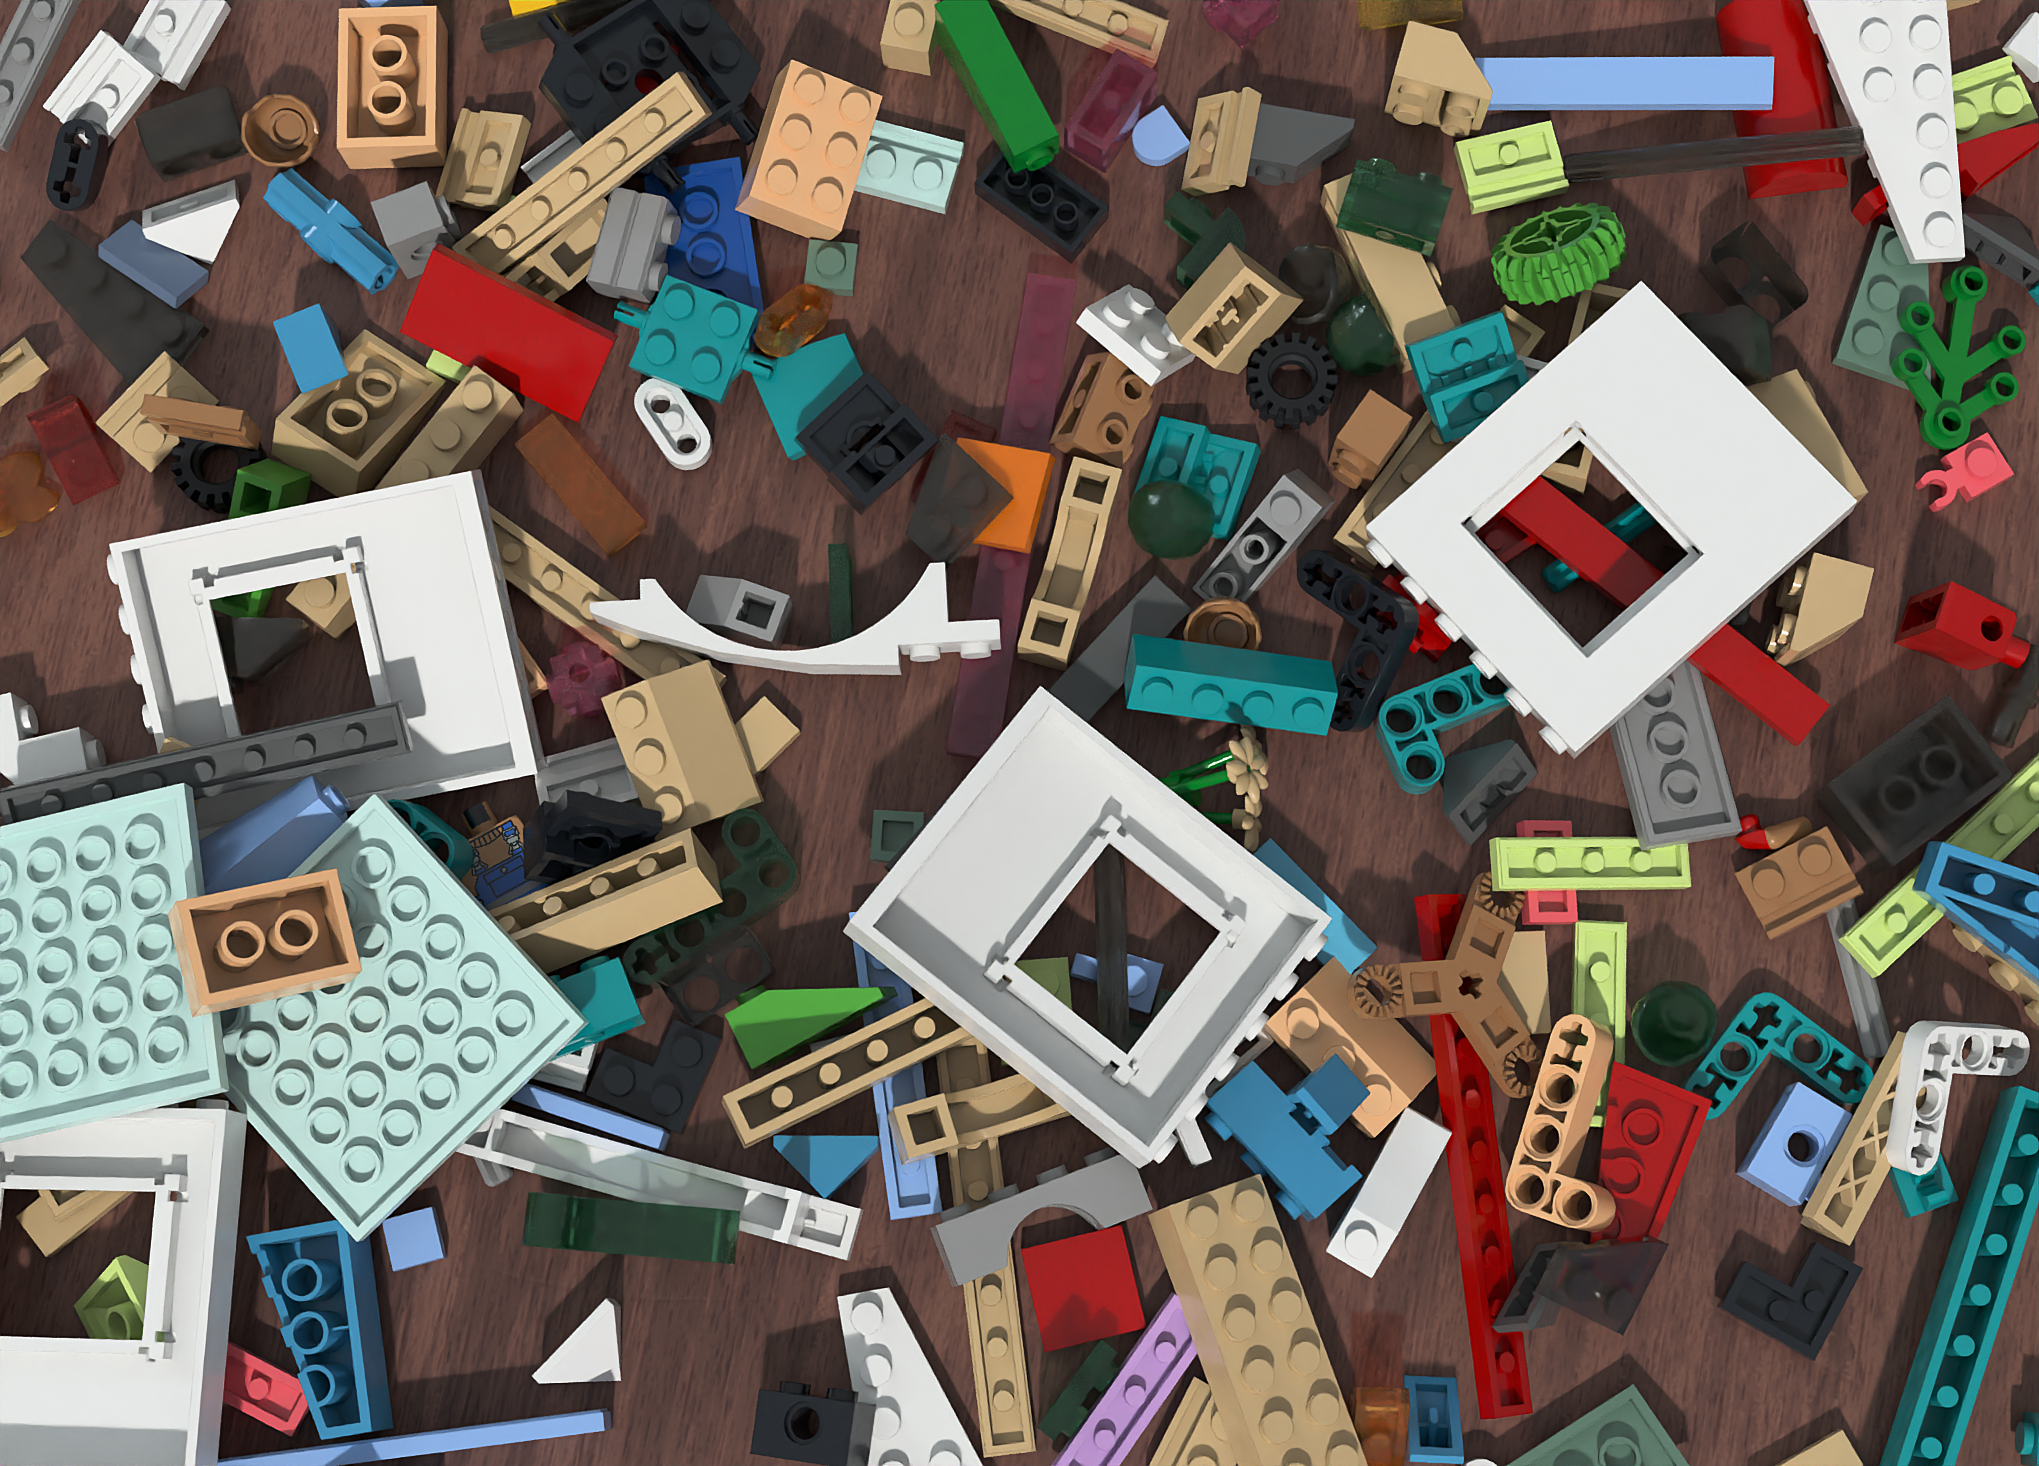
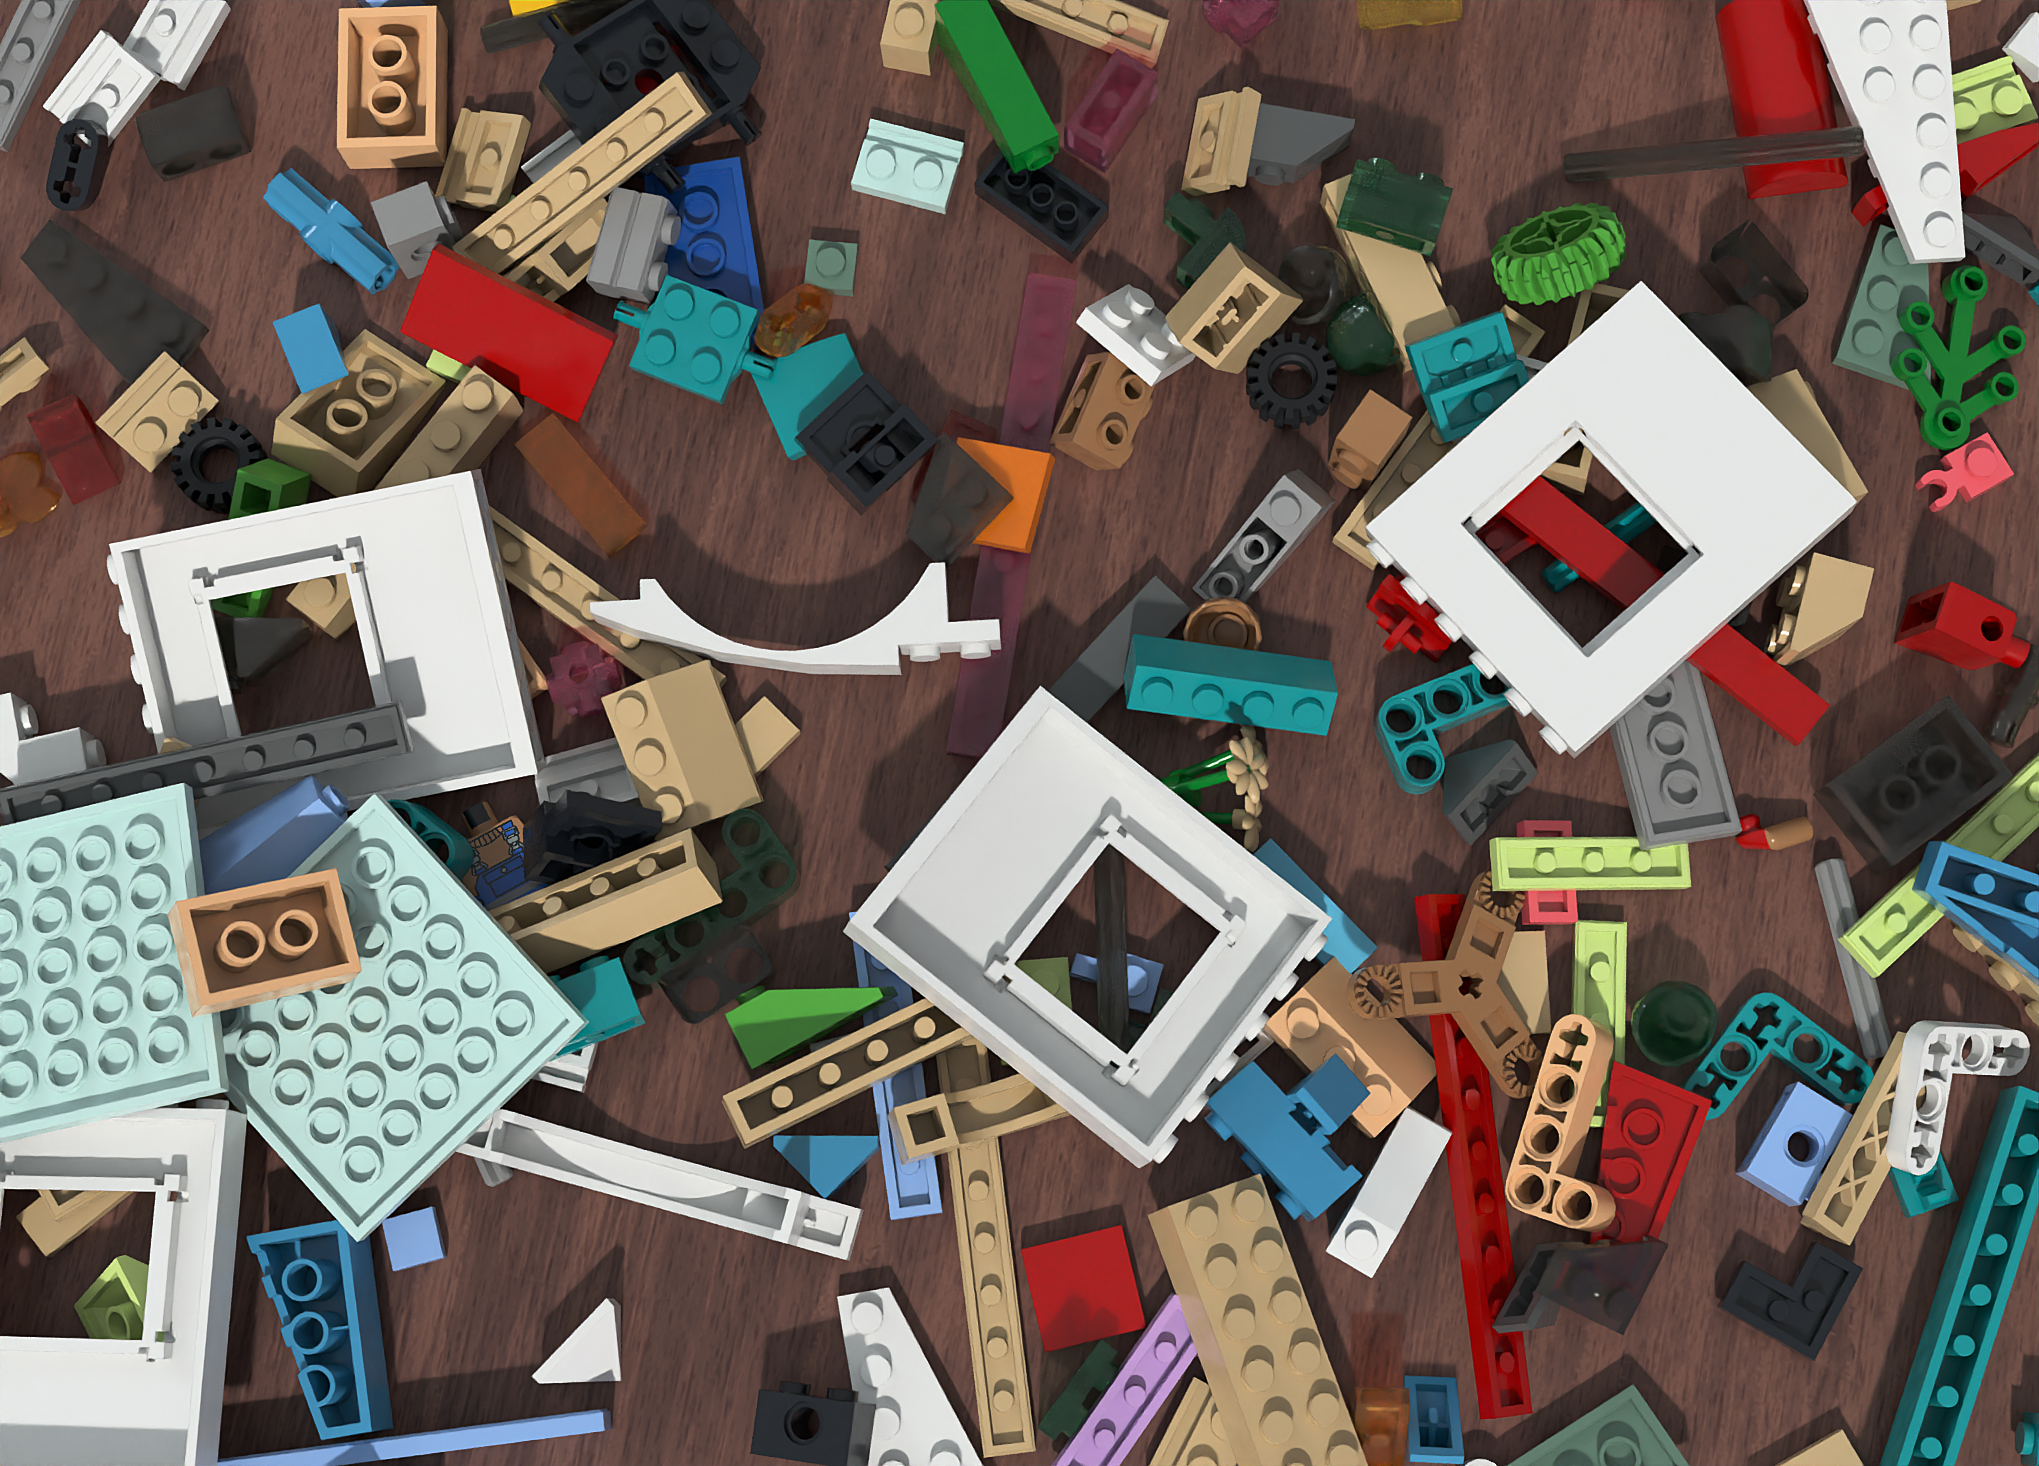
(153, 265): sand blue tile -> none
(194, 222): white slope -> none
(201, 421): medium nougat plate -> none
(264, 1390): coral plate -> none
(280, 131): medium nougat hair -> none
(593, 1116): light blue tile -> none
(631, 1228): clear green beam -> none
(662, 1091): black plate -> none
(674, 425): white plate -> none
(741, 611): light grey slope -> none
(808, 152): light nougat brick -> none
(840, 592): clear green tile -> none
(891, 832): sand green plate -> none
(980, 1239): light grey arch -> none
(1070, 564): tan arch -> none
(1158, 138): light blue tile -> none
(1170, 519): clear green hair -> none
(1192, 1143): white tile -> none
(1208, 462): teal slope -> none
(1374, 633): black beam -> none
(1438, 83): tan slope -> none
(1511, 167): yellowish green plate -> none
(1629, 83): light blue tile -> none
(1799, 883): medium nougat plate -> none

